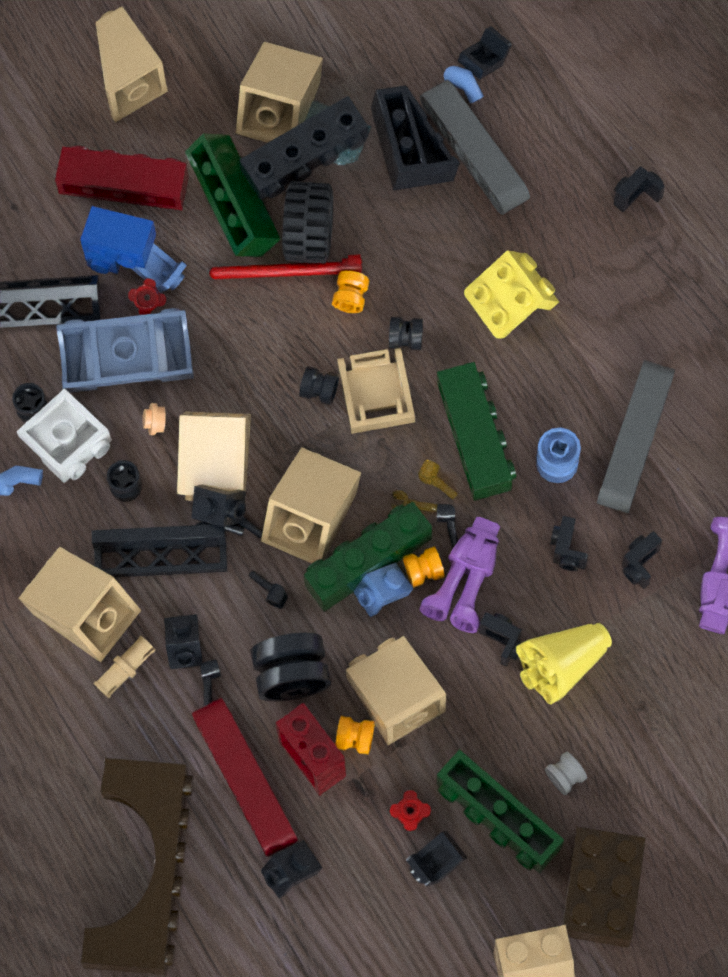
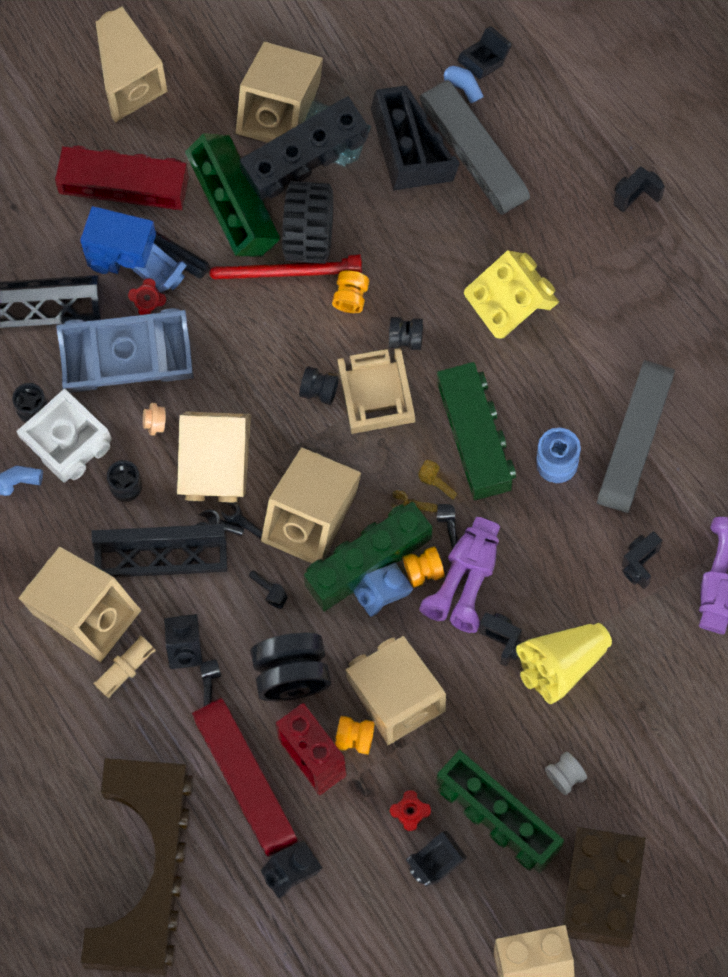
(195, 264): none -> black axle
(218, 505): black bracket -> none
(562, 538): black bracket -> none

